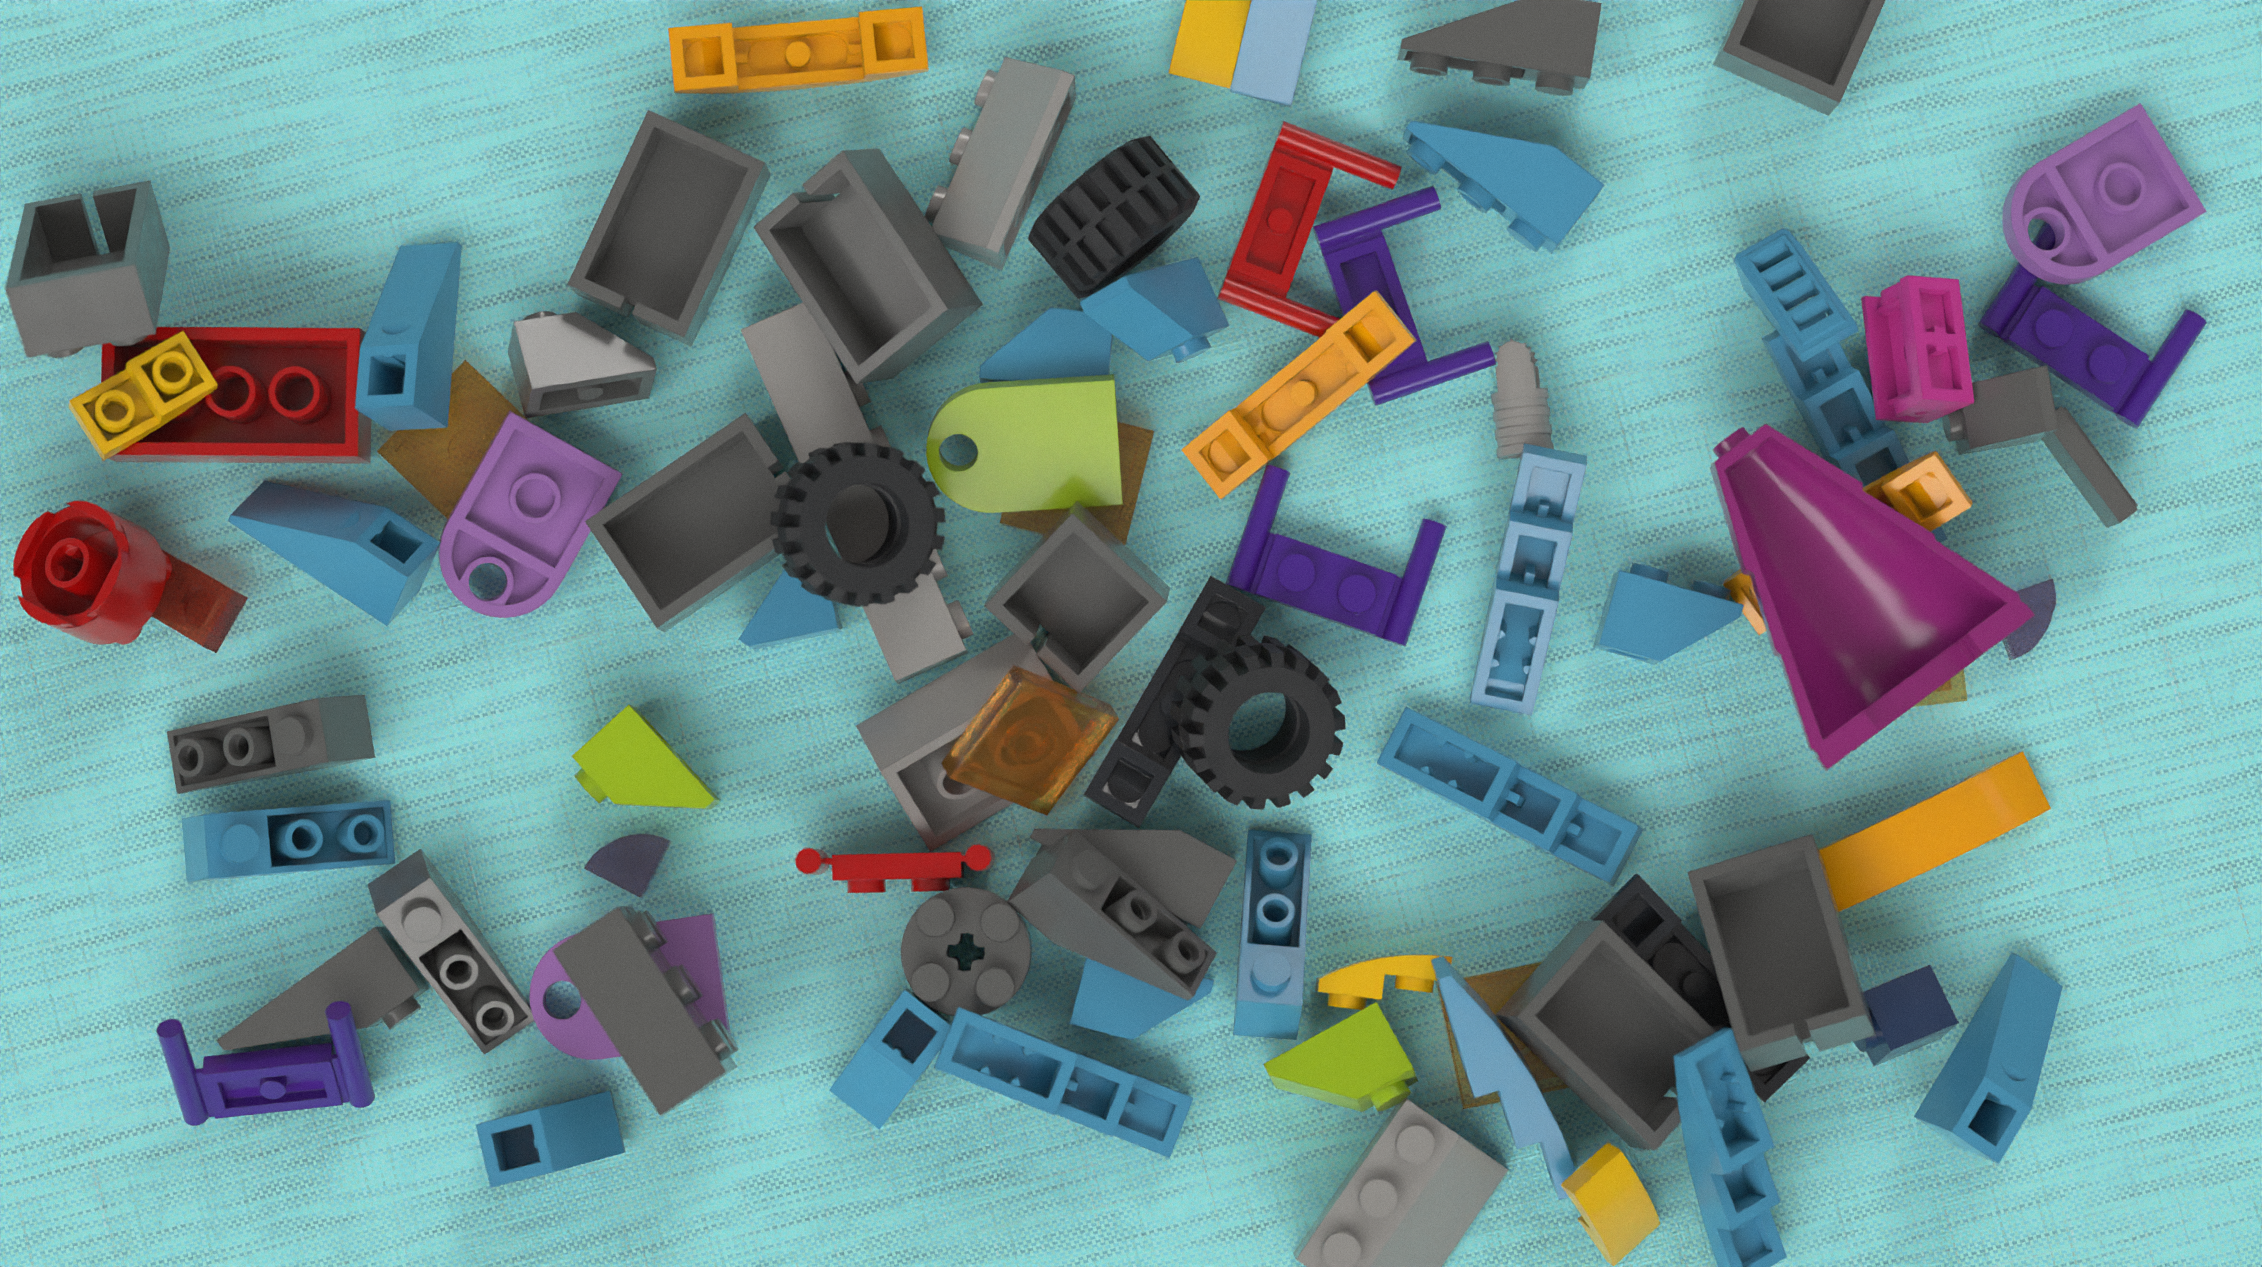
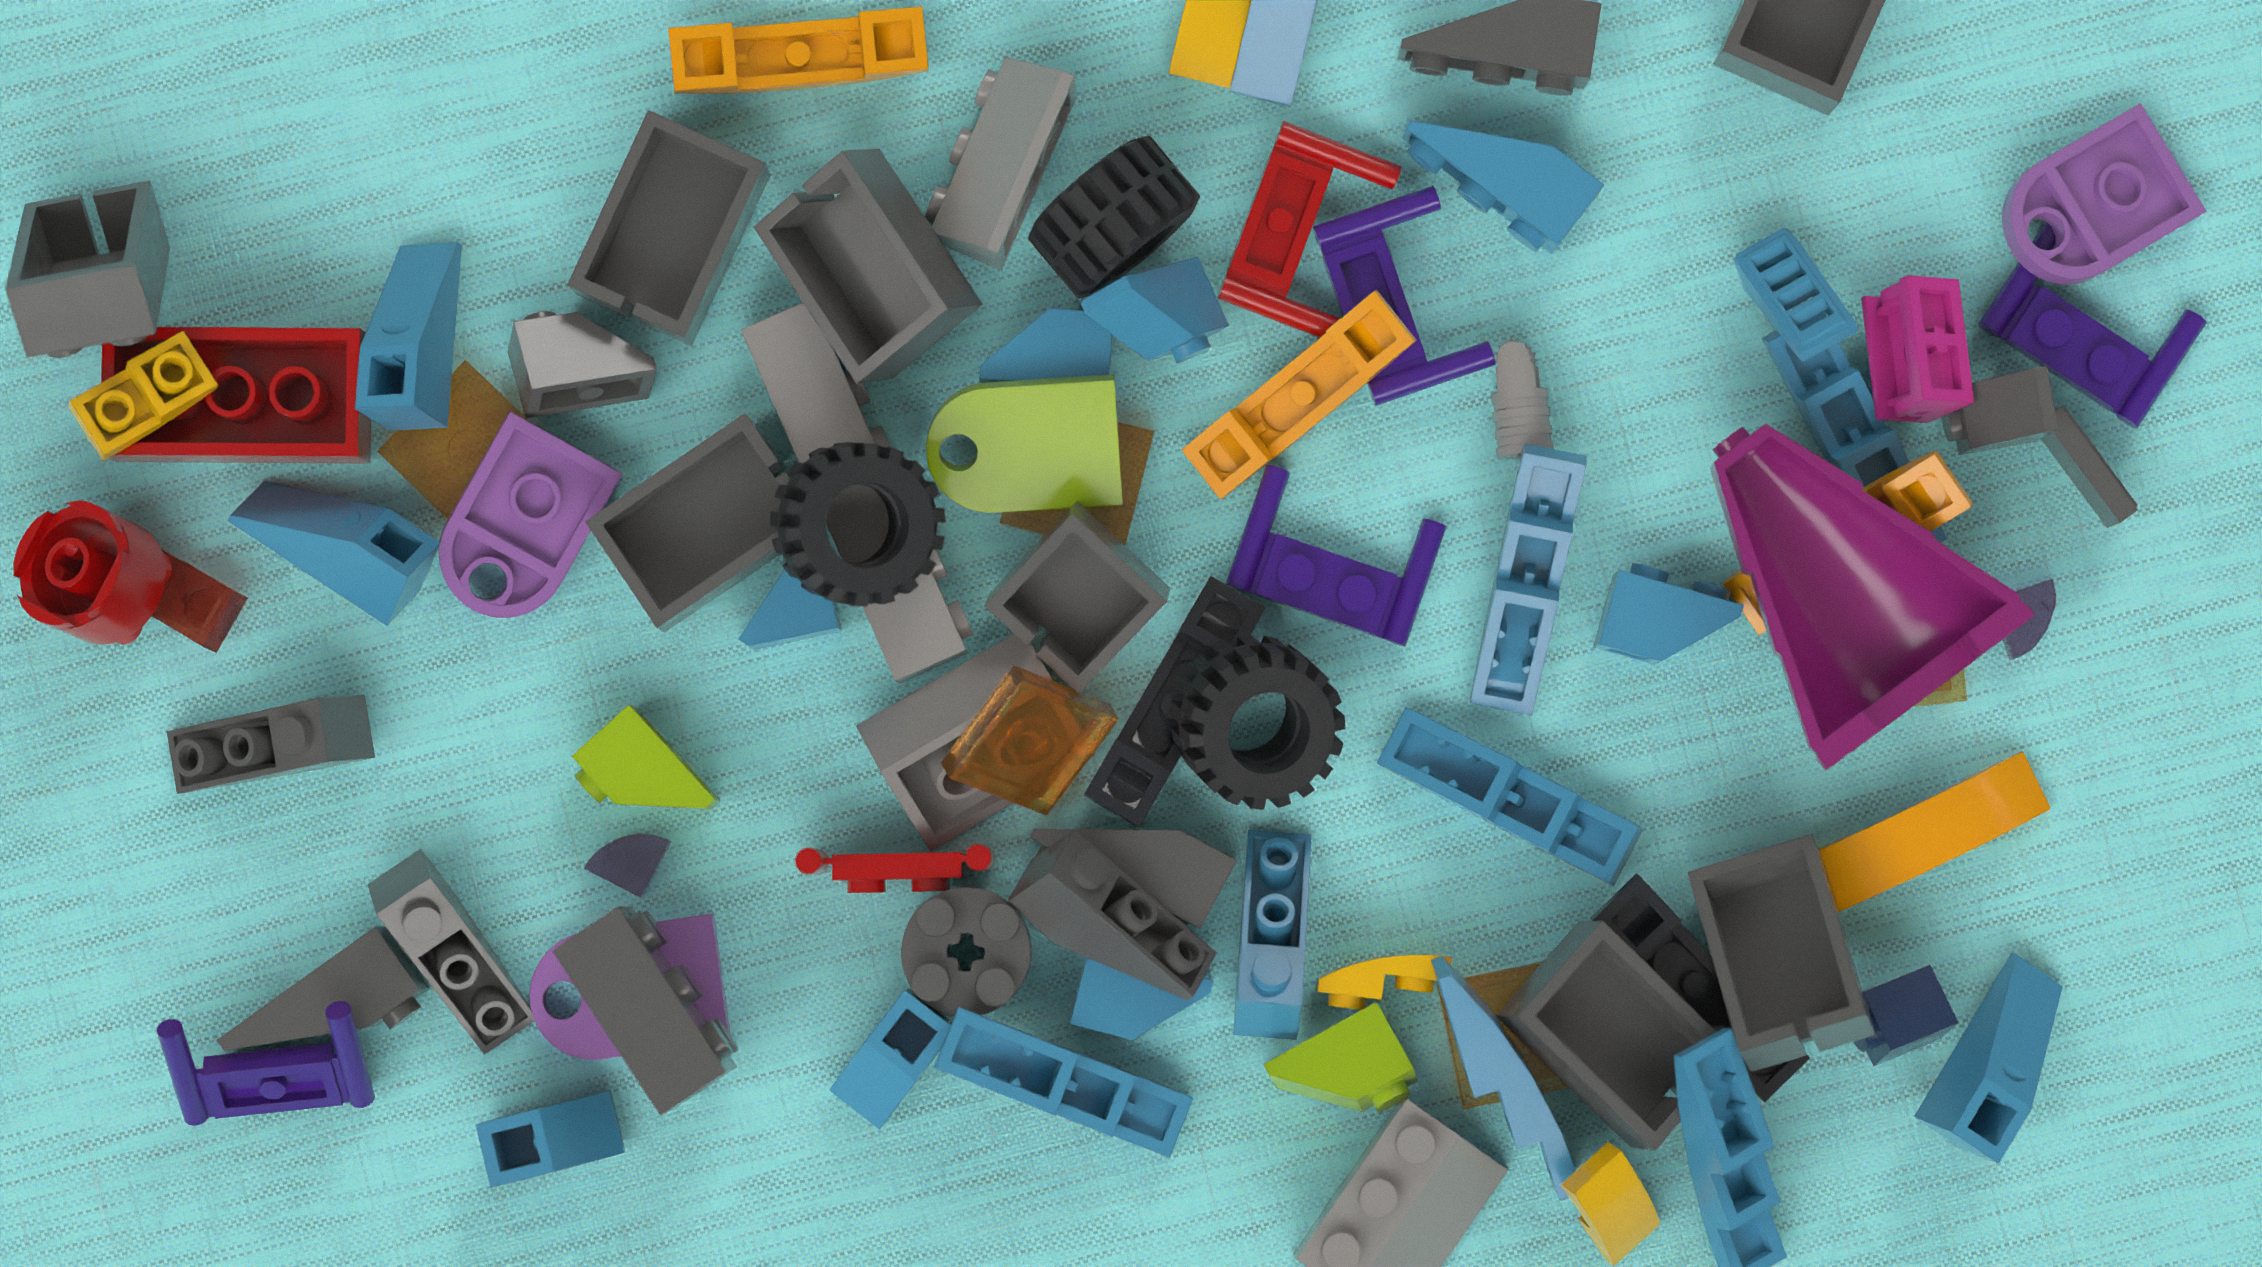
(287, 840): dark azure slope -> none

